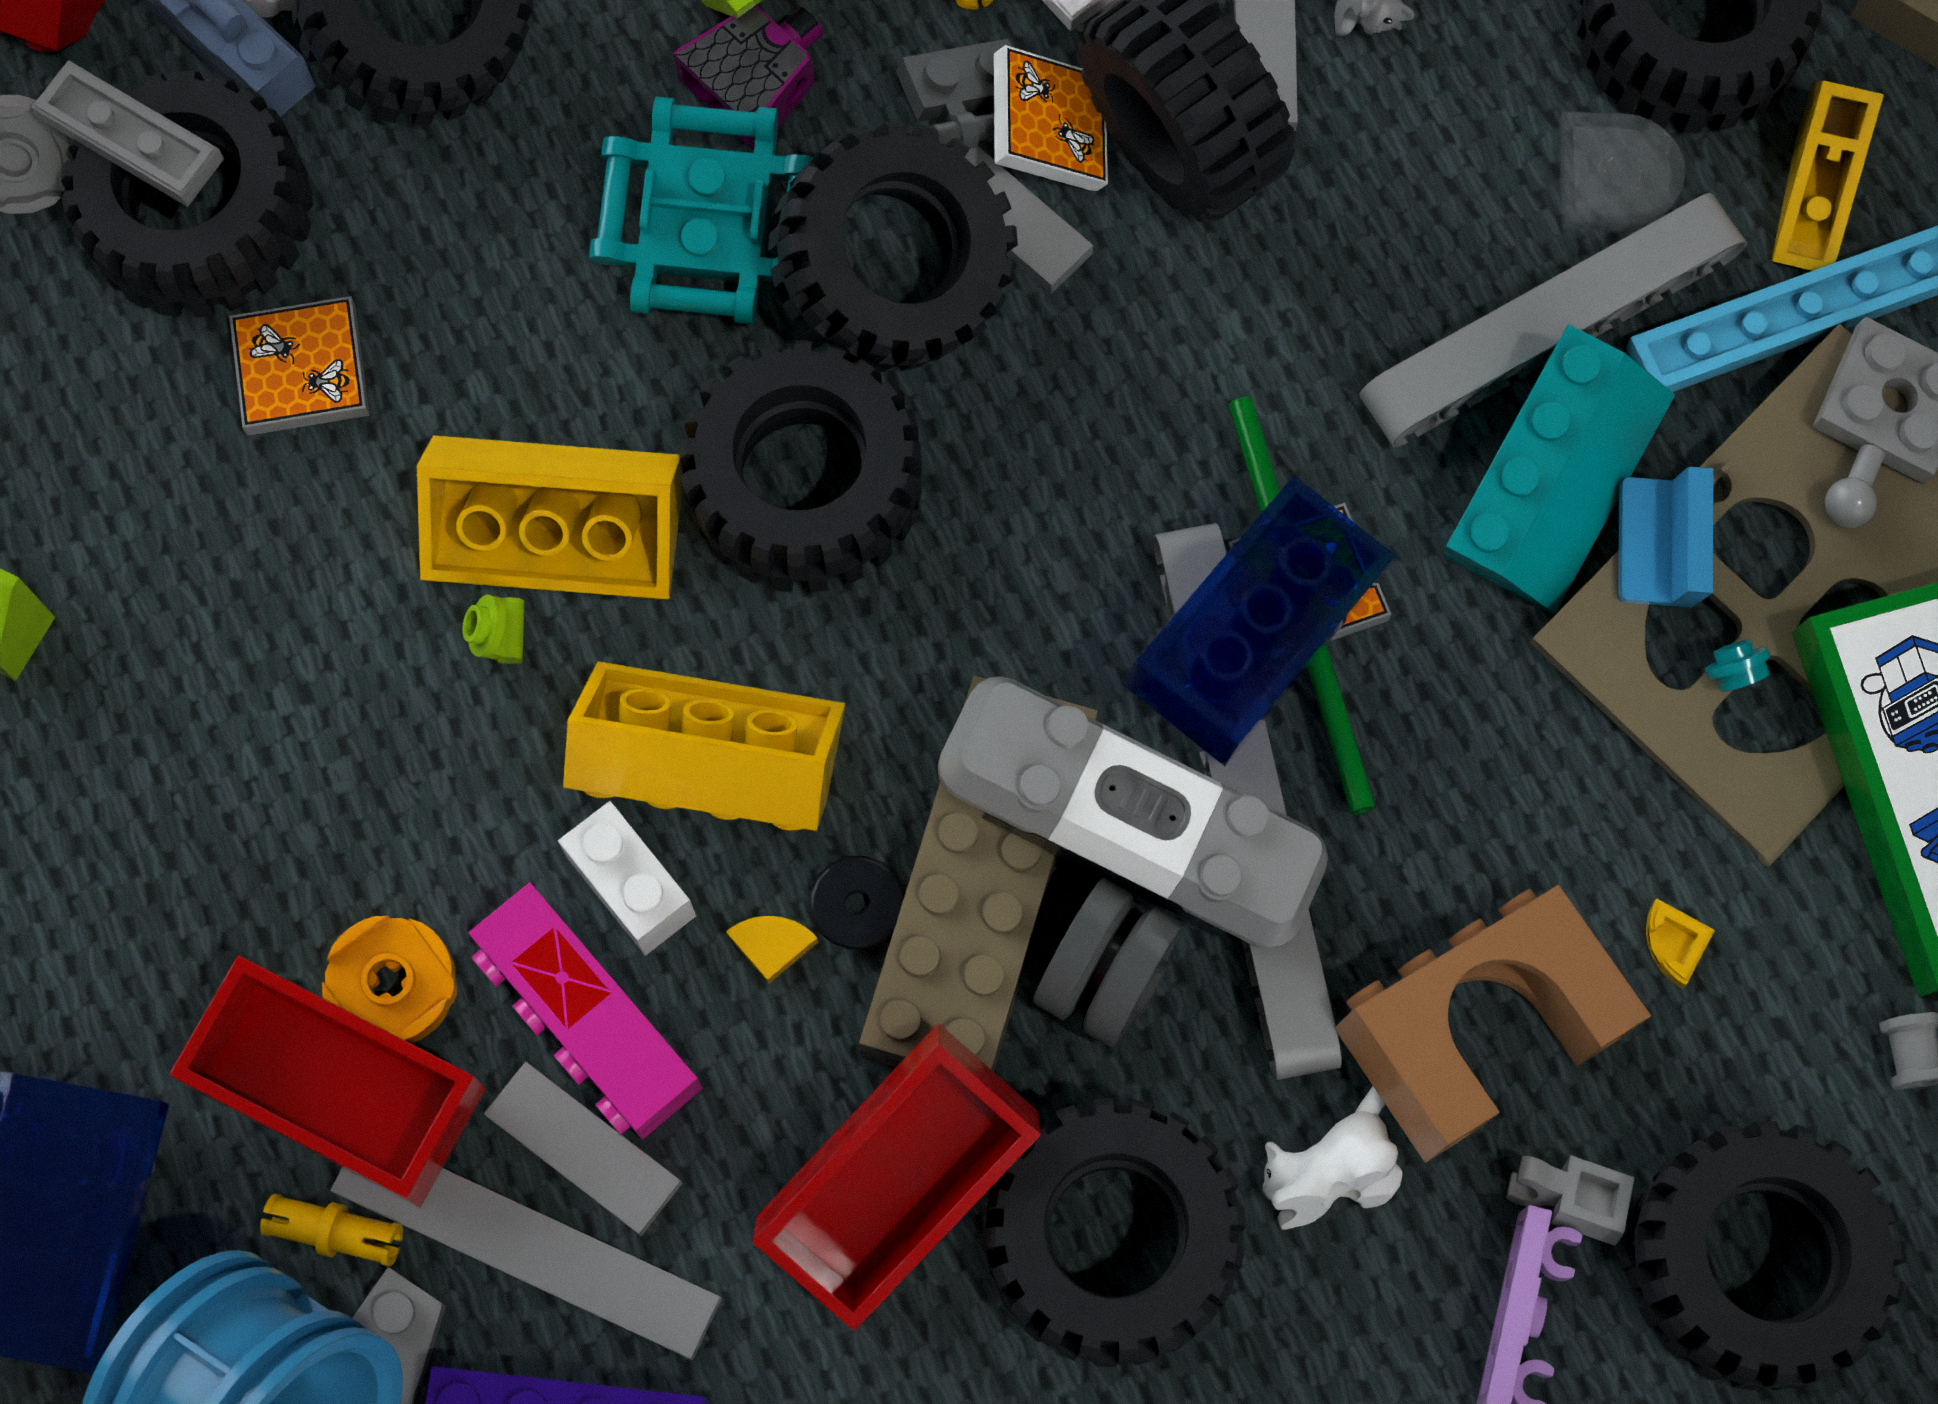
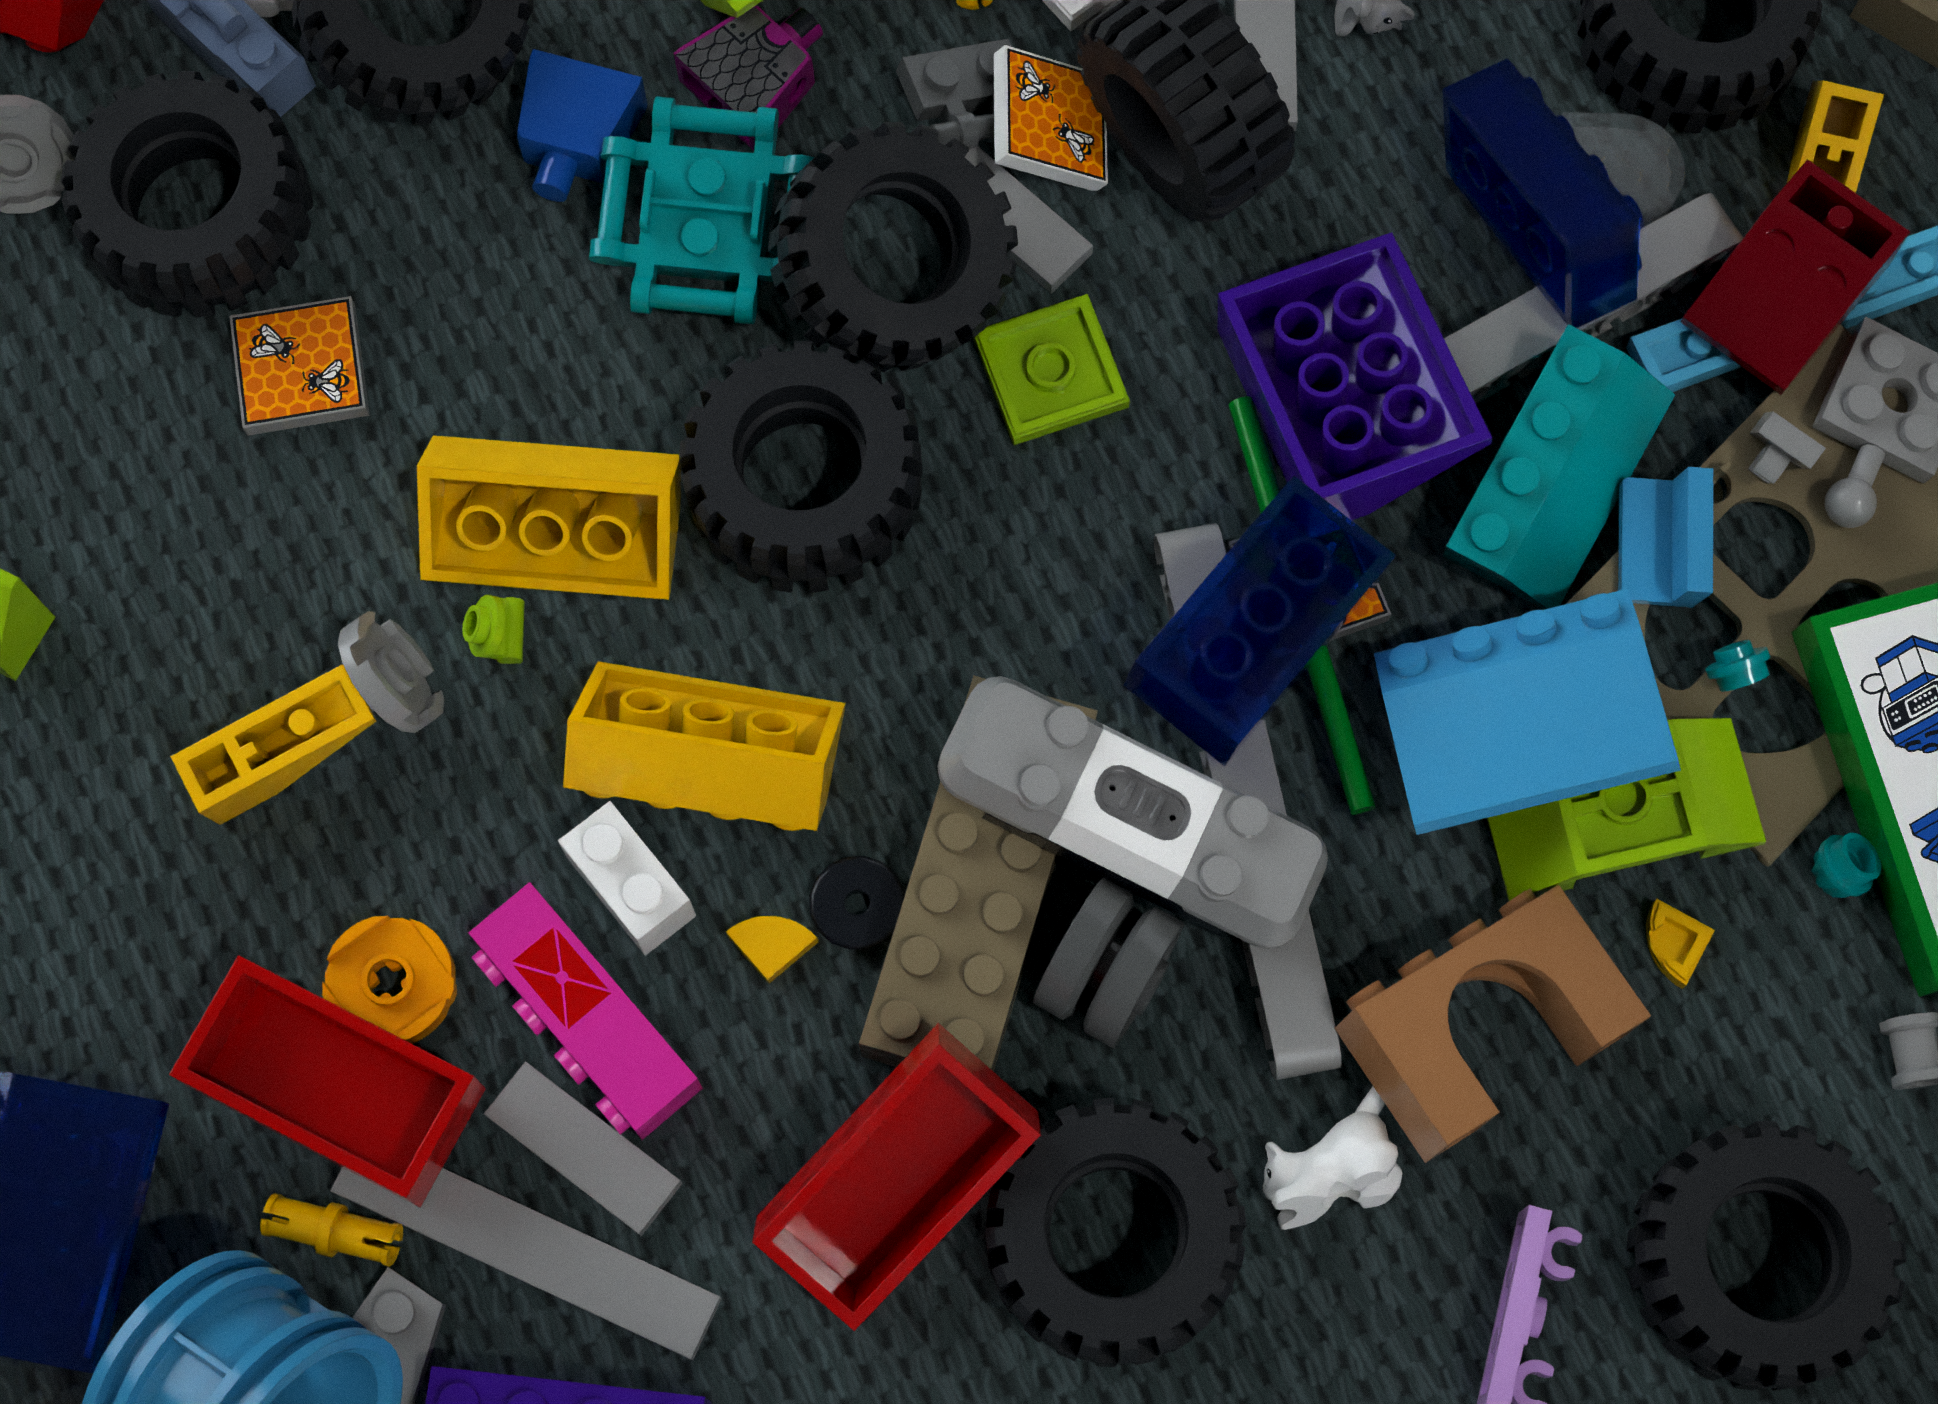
(127, 133): light grey tile -> none
(272, 746): none -> yellow slope
(390, 672): none -> light grey tile
(568, 114): none -> blue torso
(1051, 369): none -> lime tile
(1351, 376): none -> dark purple slope
(1525, 711): none -> dark azure slope
(1542, 193): none -> clear blue brick
(1582, 1194): light grey plate -> none
(1637, 823): none -> lime slope
(1783, 445): none -> light grey tile
(1795, 276): none -> dark red slope
(1846, 865): none -> teal plate

